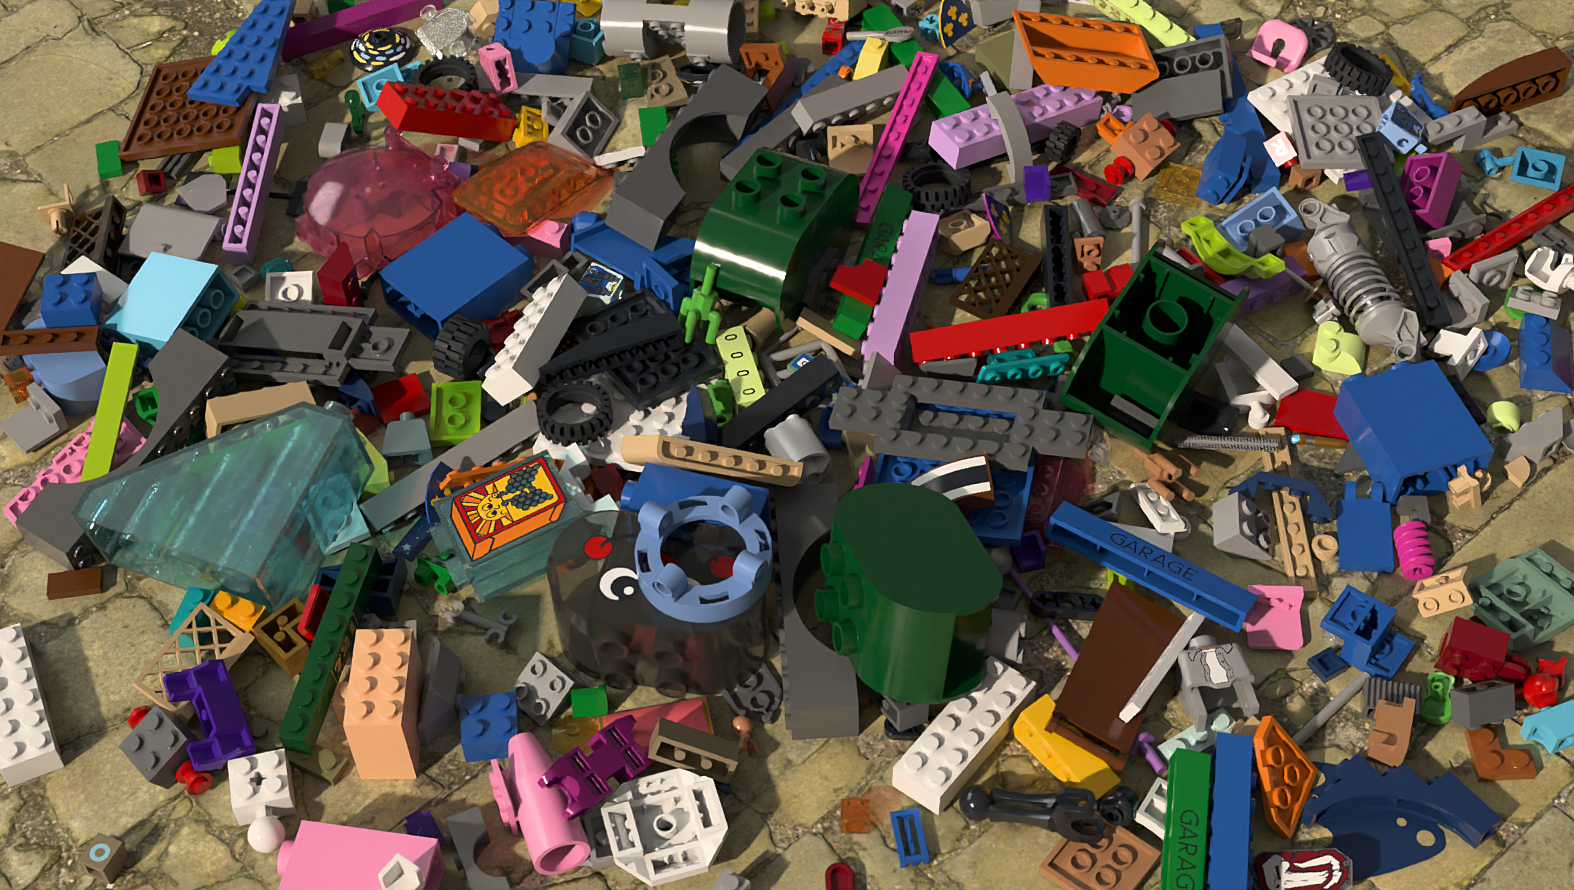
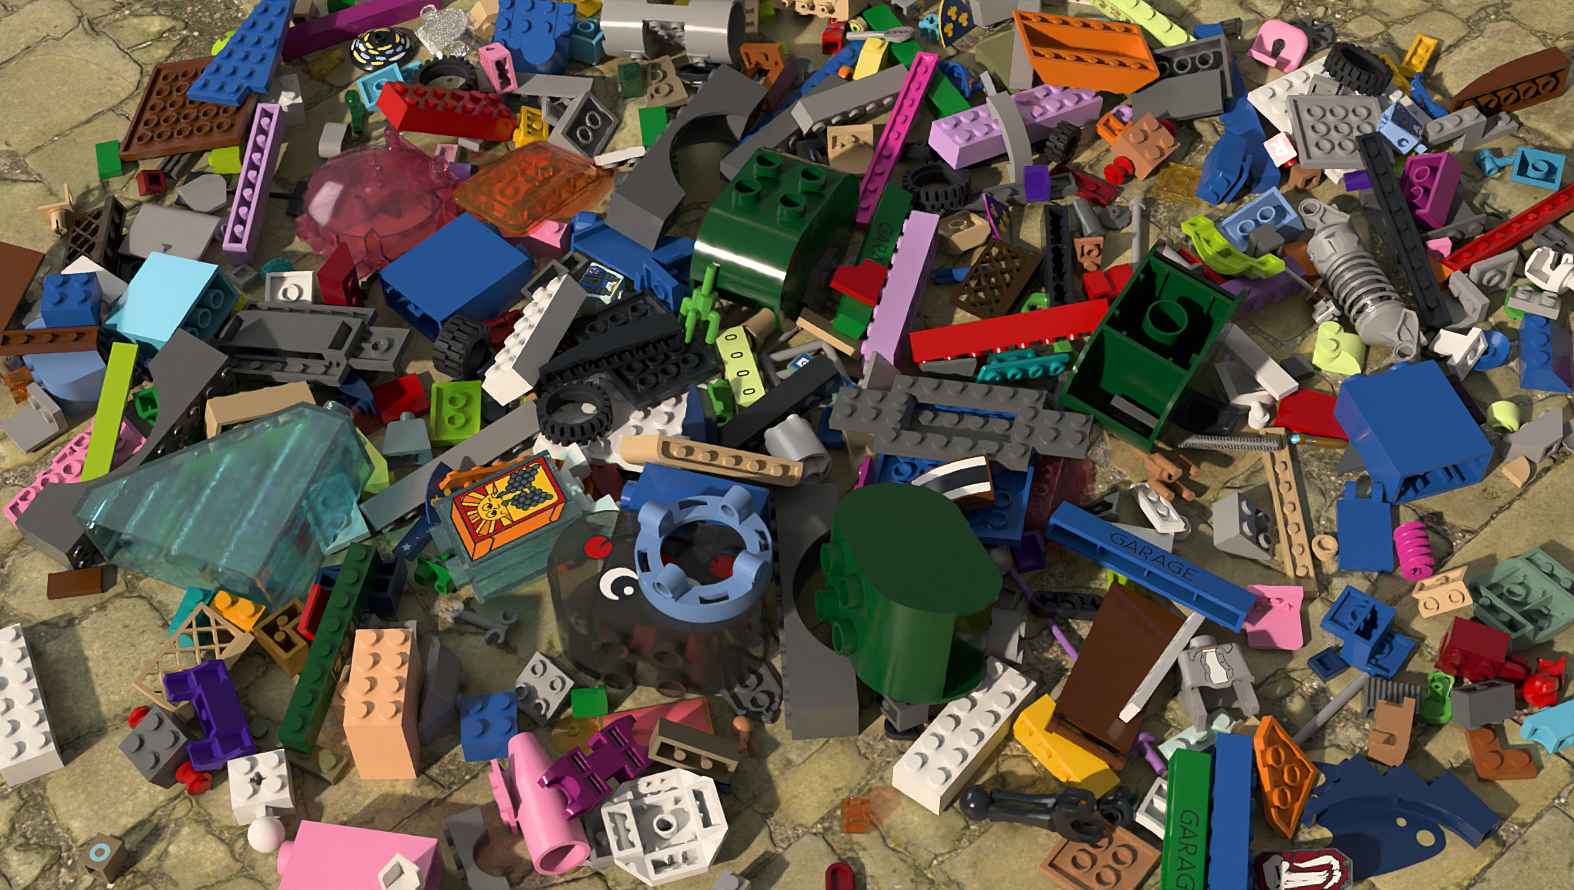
(423, 826): dark purple bracket -> none
(856, 24): none -> tan tile
(912, 859): blue tile -> none
(1109, 103): light grey pin -> none
(1317, 507): dark blue slope -> none
(1415, 507): dark grey bracket -> none
(1418, 56): none -> yellow tile
(1467, 488): tan hips -> none

